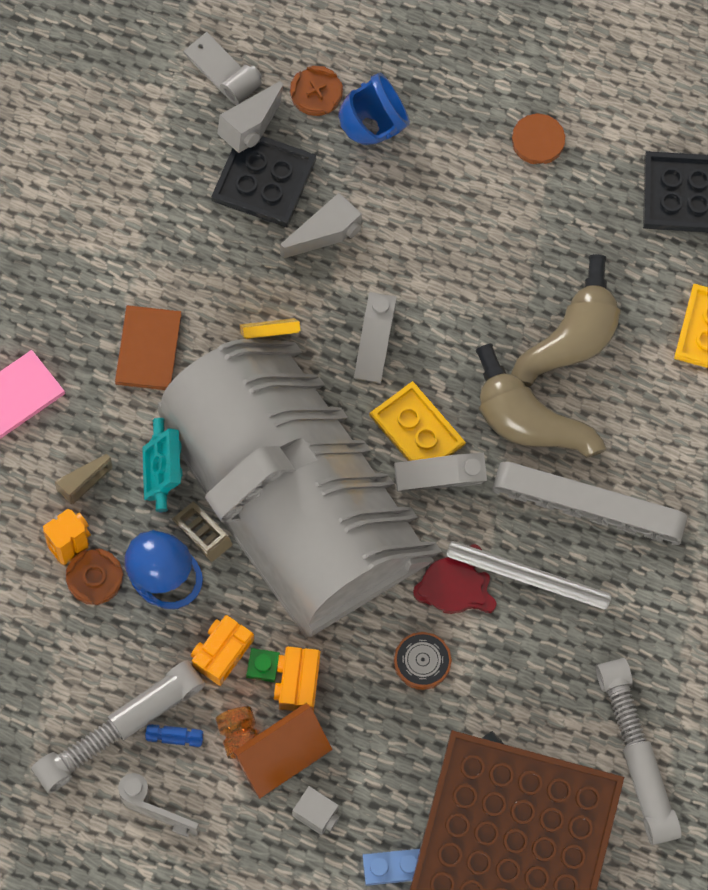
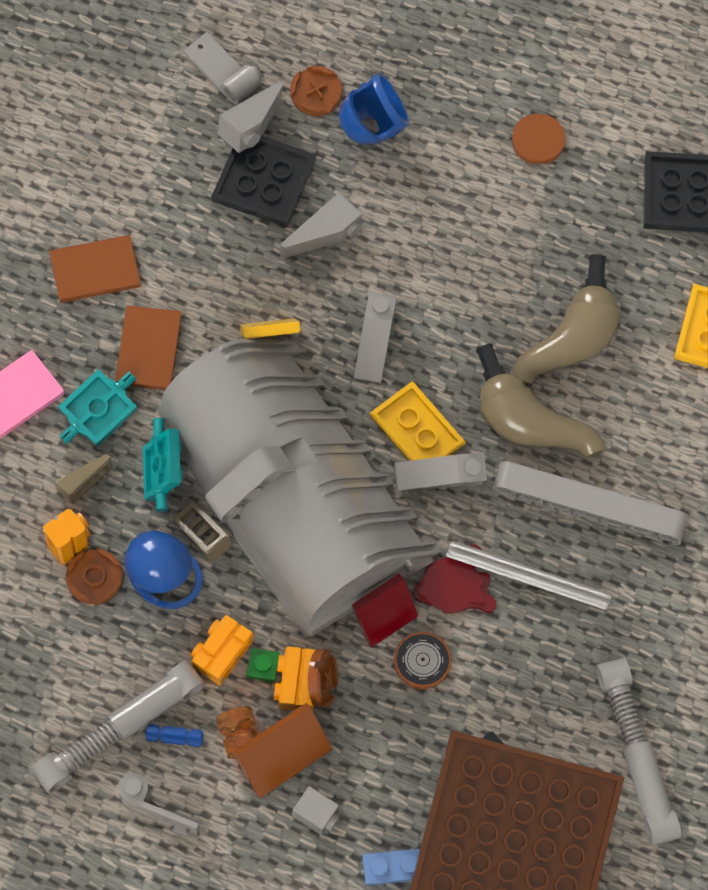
(95, 268): none -> dark orange tile
(97, 408): none -> teal plate
(322, 677): none -> dark orange tile
(385, 610): none -> dark red tile

